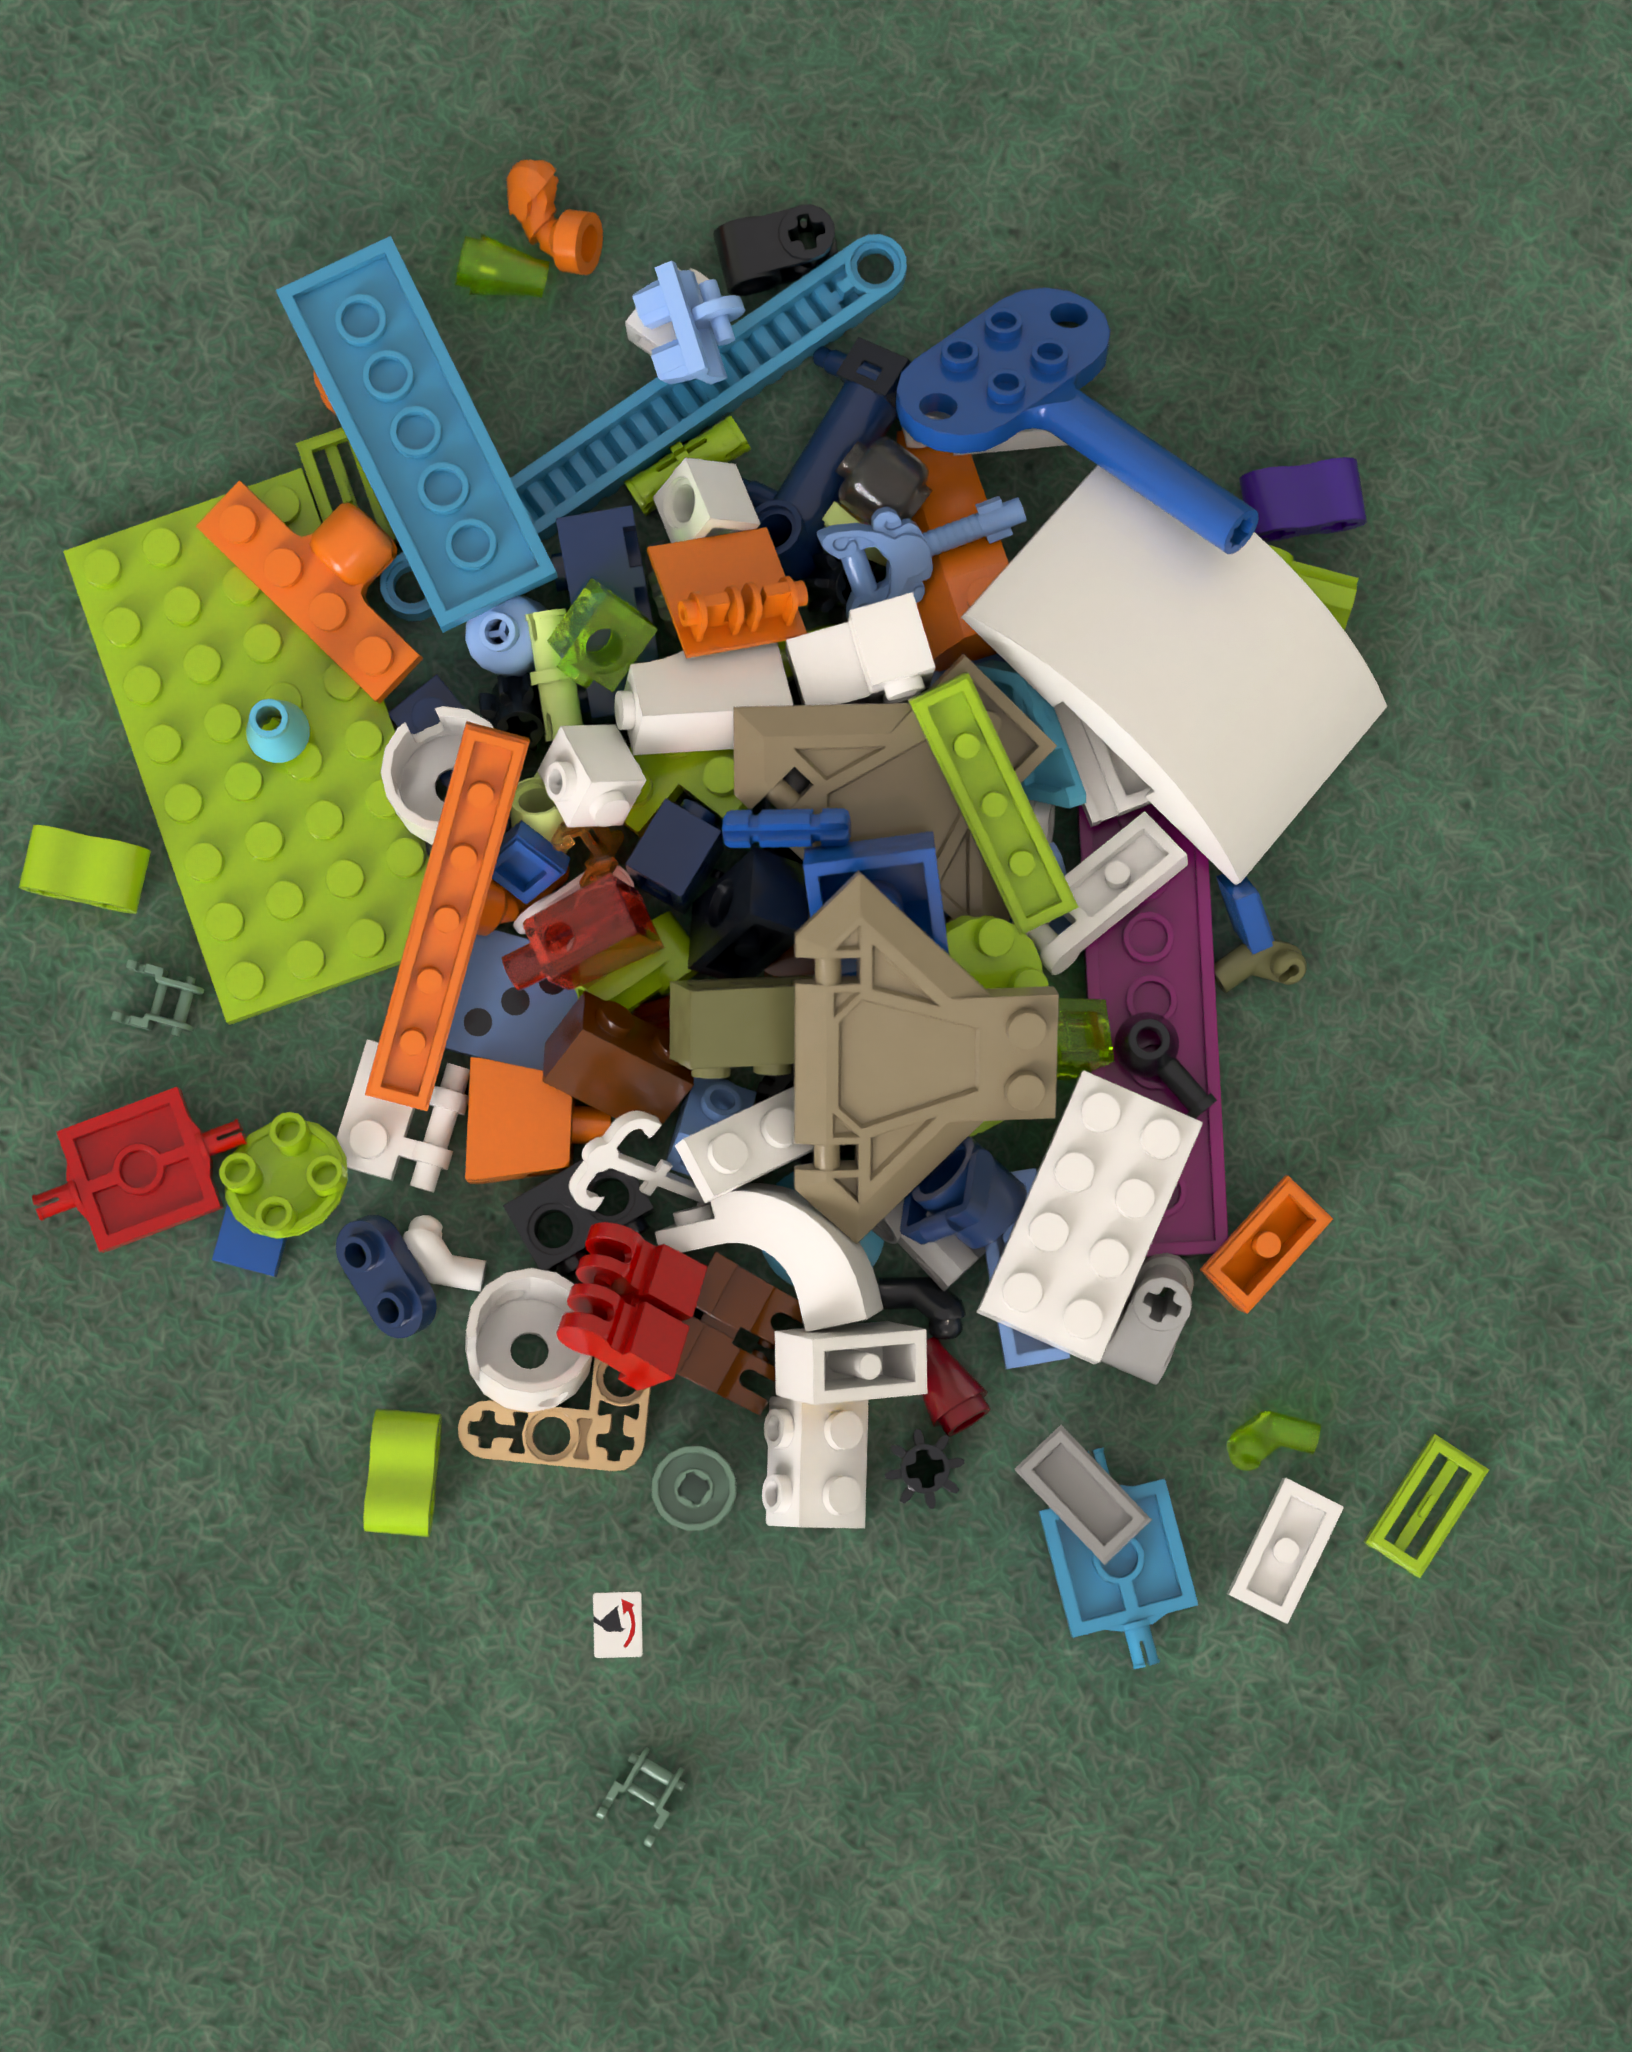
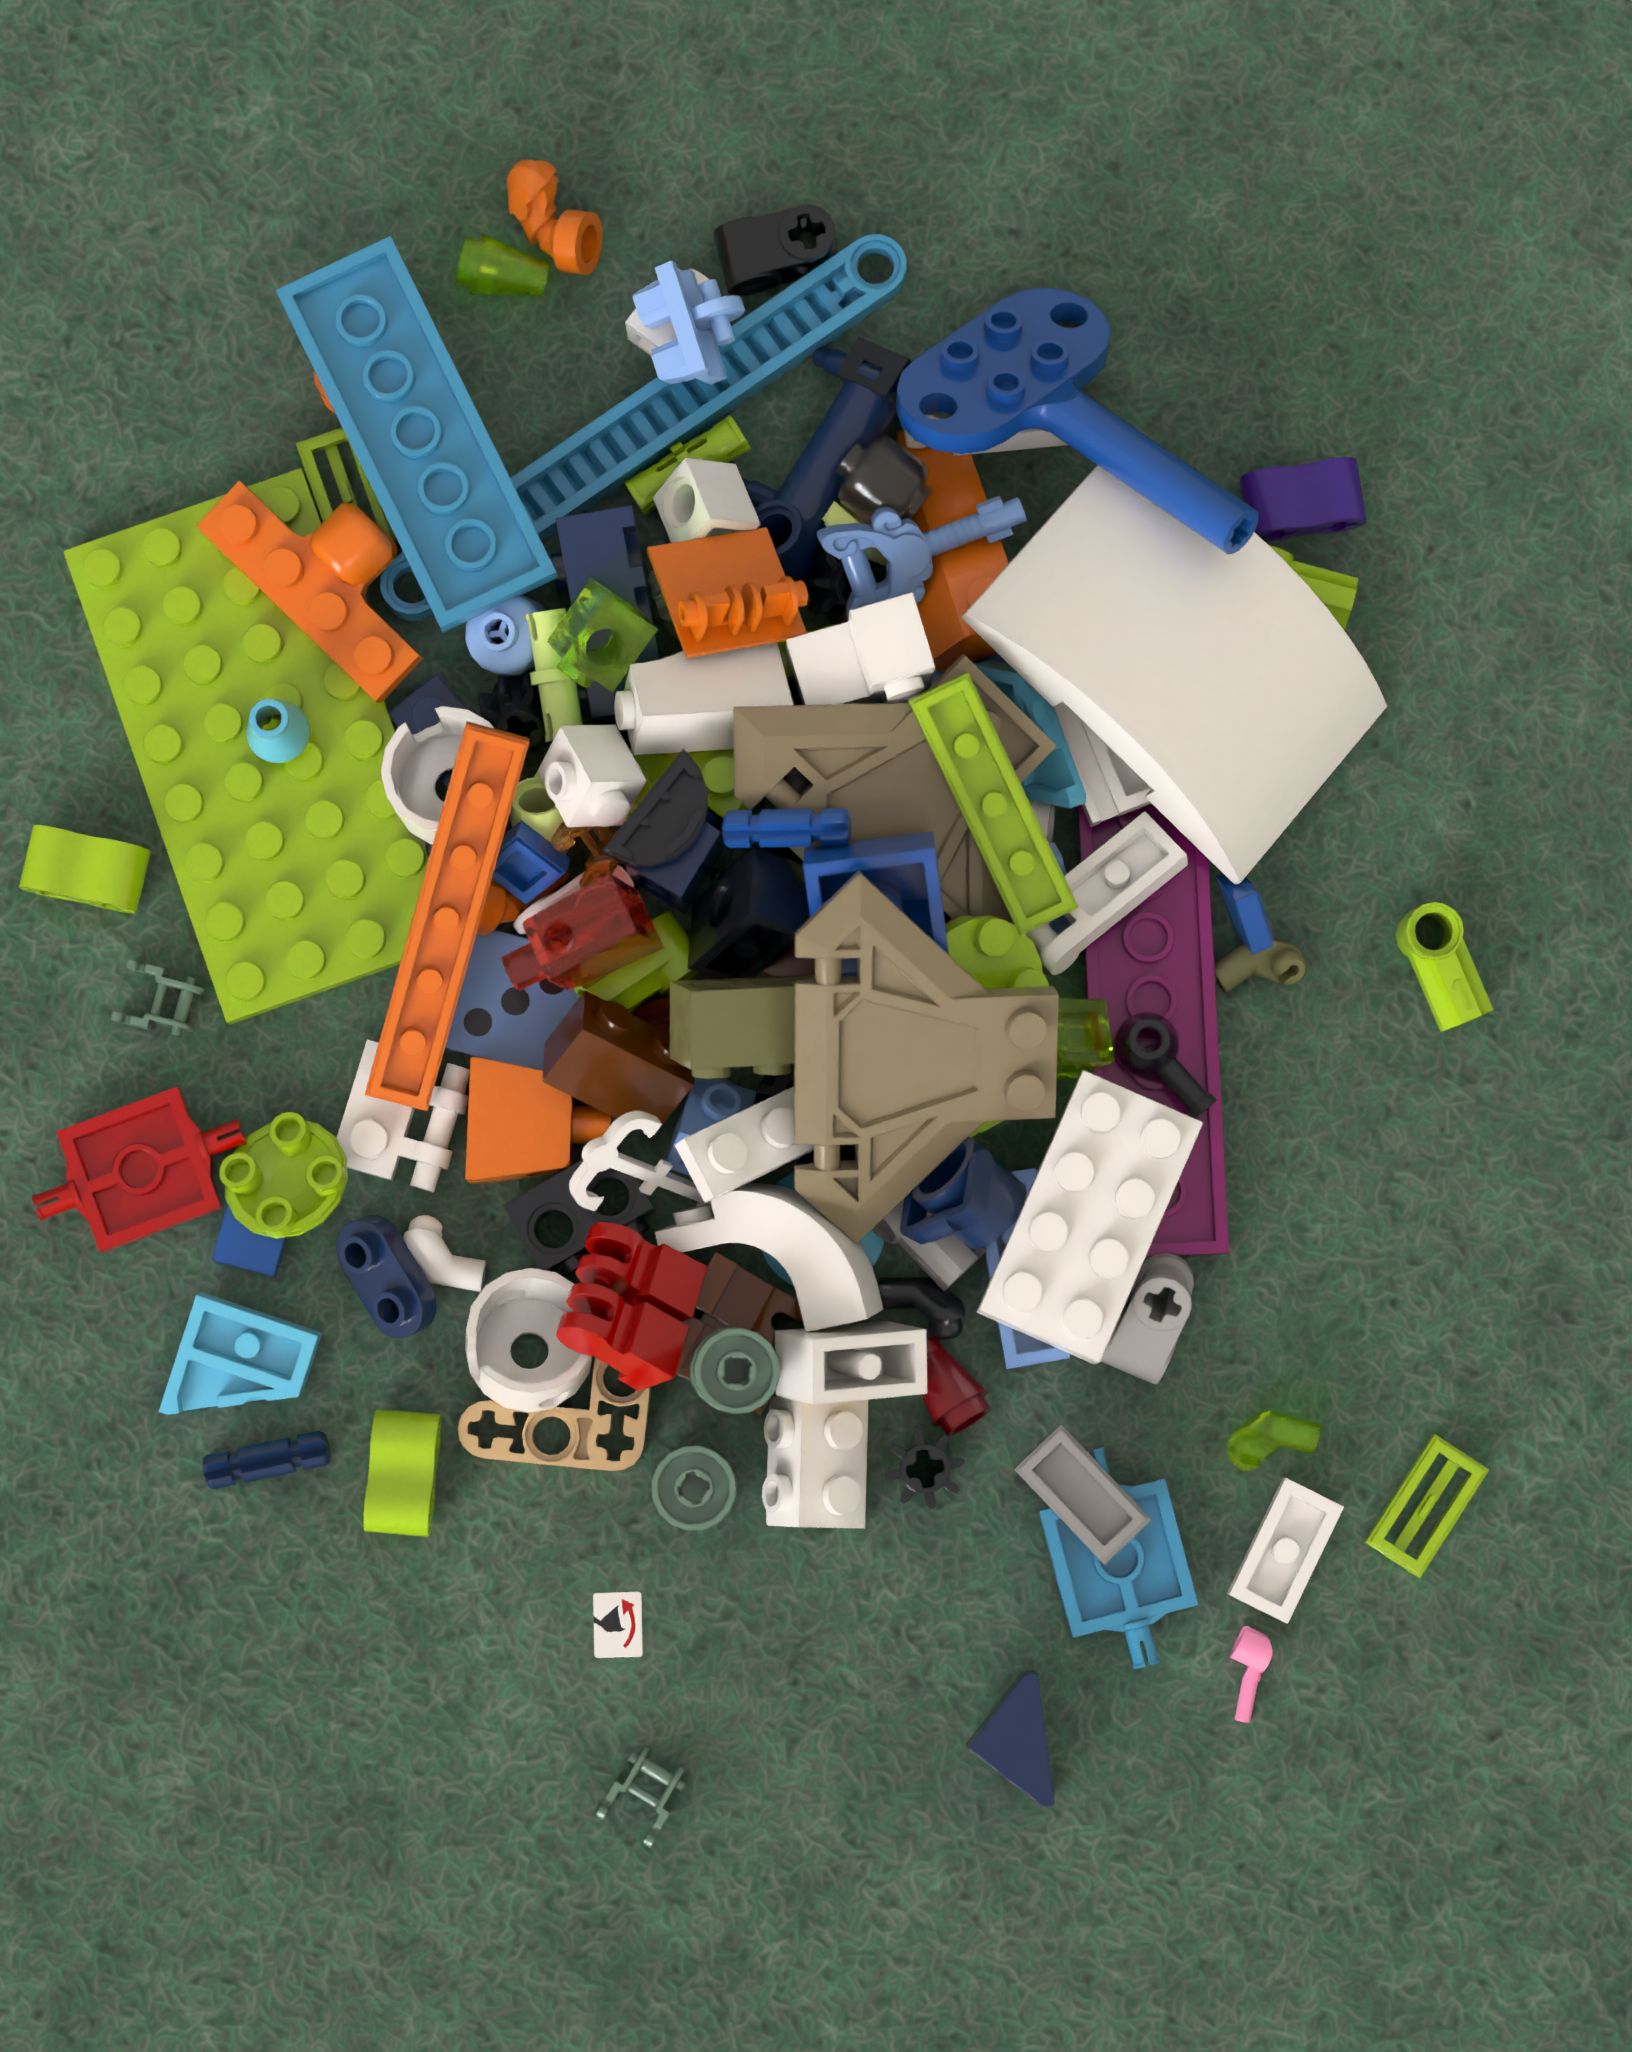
(237, 1357): none -> medium azure wing
(266, 1460): none -> dark blue axle
(666, 818): none -> black plate
(734, 1370): none -> sand green wheel
(1015, 1739): none -> dark blue slope
(1256, 1652): none -> bright pink hand
(1265, 1245): orange slope -> none
(1444, 973): none -> lime piece

